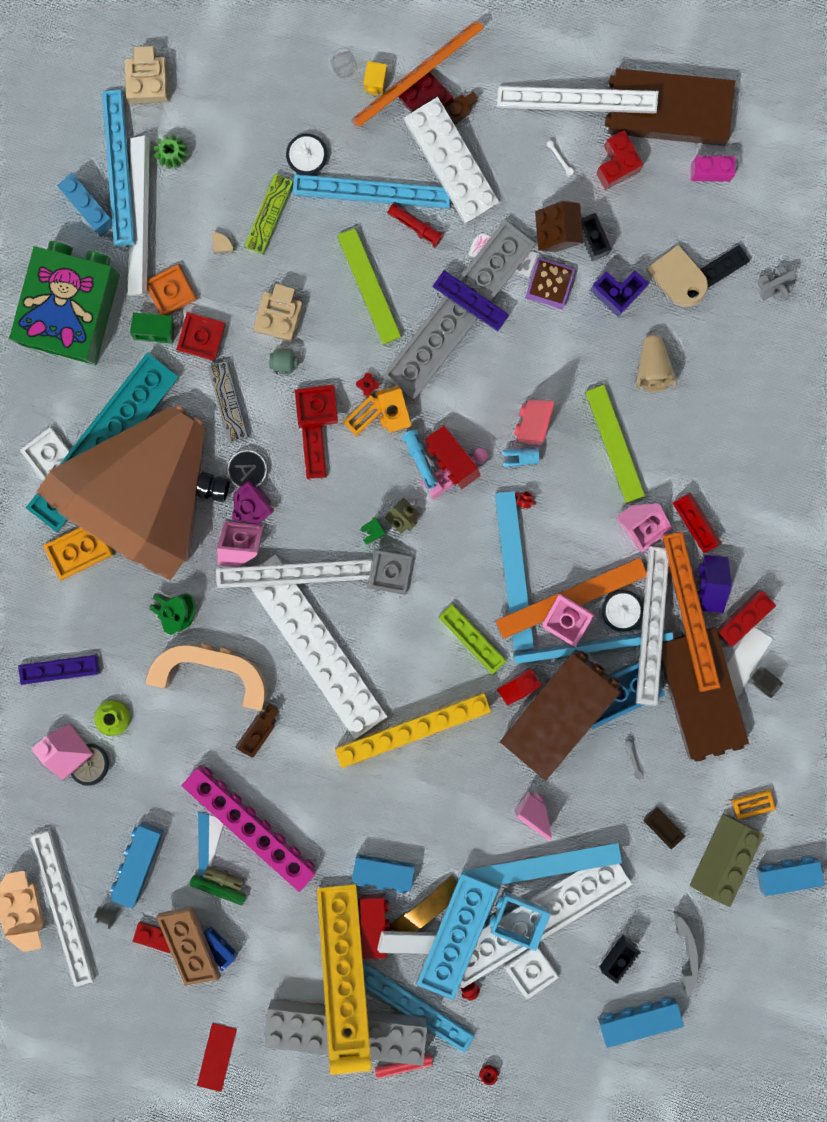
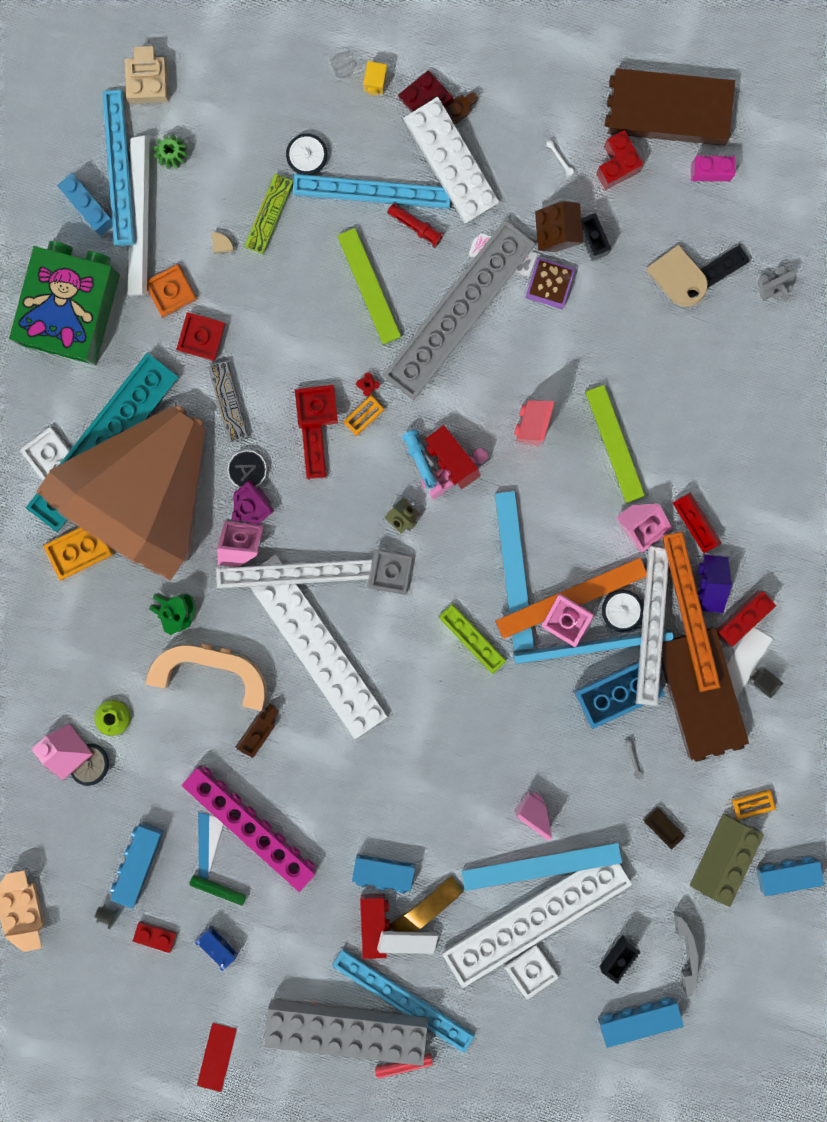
(59, 669): dark purple tile -> none
(62, 908): white tile -> none
(152, 328): green hinge -> none
(188, 946): medium nougat tile -> none
(213, 487): black wheel -> none
(223, 878): olive pin -> none
(278, 314): tan piece -> none
(283, 361): sand green head -> none
(343, 980): yellow hinge -> none
(376, 530): green hinge -> none
(398, 419): light orange brick -> none
(412, 729): yellow brick -> none
(417, 73): orange tile -> none
(457, 936): medium azure plate -> none
(470, 300): dark purple tile -> none
(470, 991): red plate -> none
(488, 1080): red plate -> none
(519, 687): red slope -> none
(525, 499): red plate -> none
(526, 456): medium azure hinge -> none
(537, 931): medium azure window -> none
(561, 714): reddish brown brick -> none
(577, 99): white tile -> none
(616, 295): dark purple brick -> none
(654, 366): tan cone -> none

